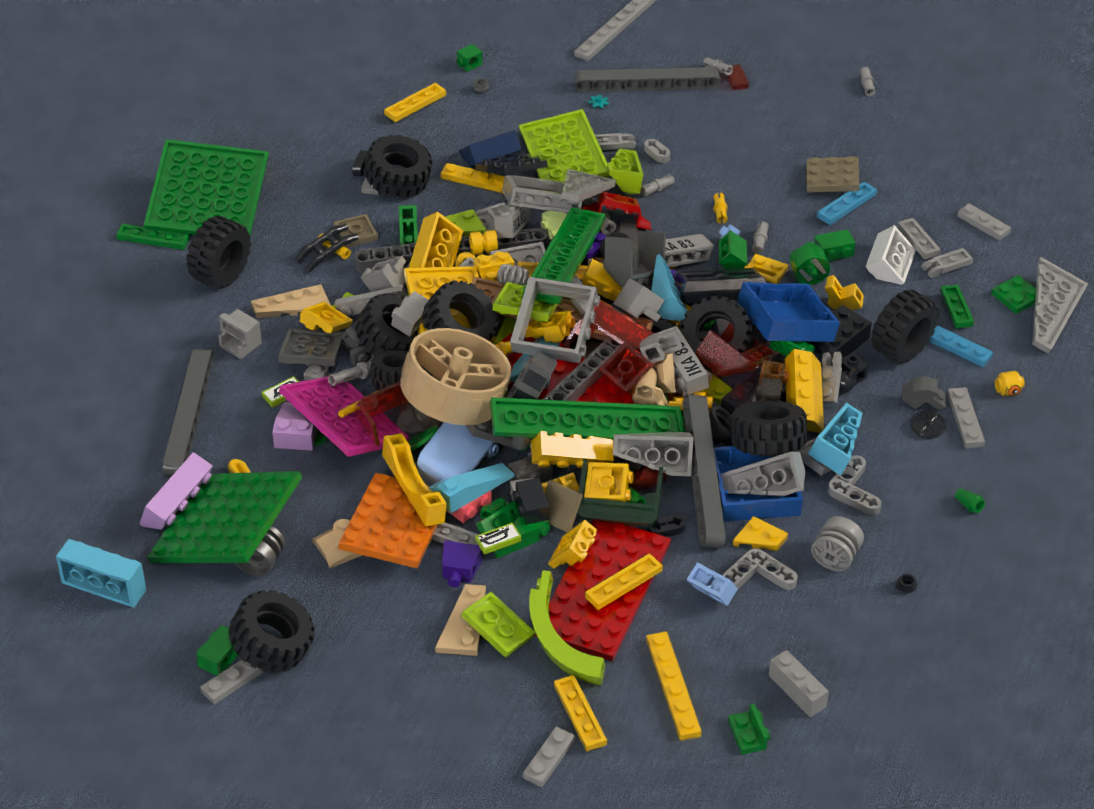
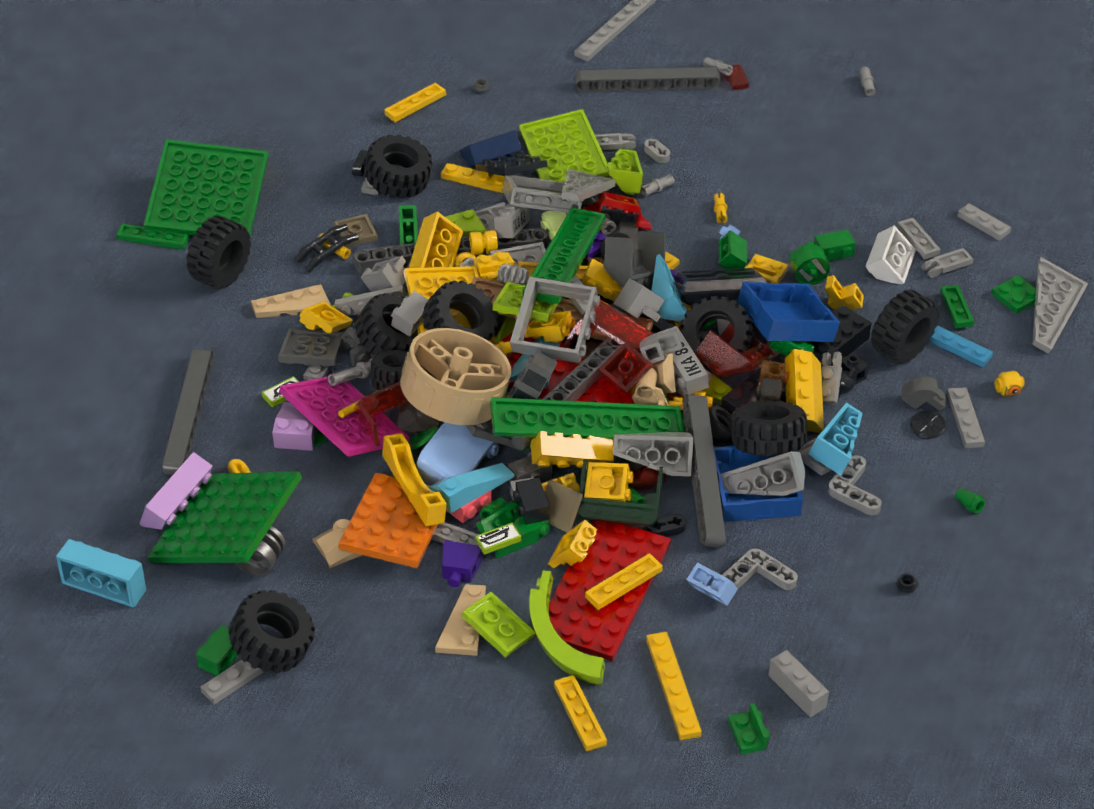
(240, 333): light grey plate -> none
(469, 57): green brick -> none
(548, 756): light grey plate -> none
(598, 100): teal plant -> none
(687, 250): light grey brick -> none
(760, 237): light grey pin -> none
(761, 535): yellow wing -> none
(833, 174): dark tan plate -> none
(837, 543): light grey wheel -> none
(846, 203): dark azure plate -> none

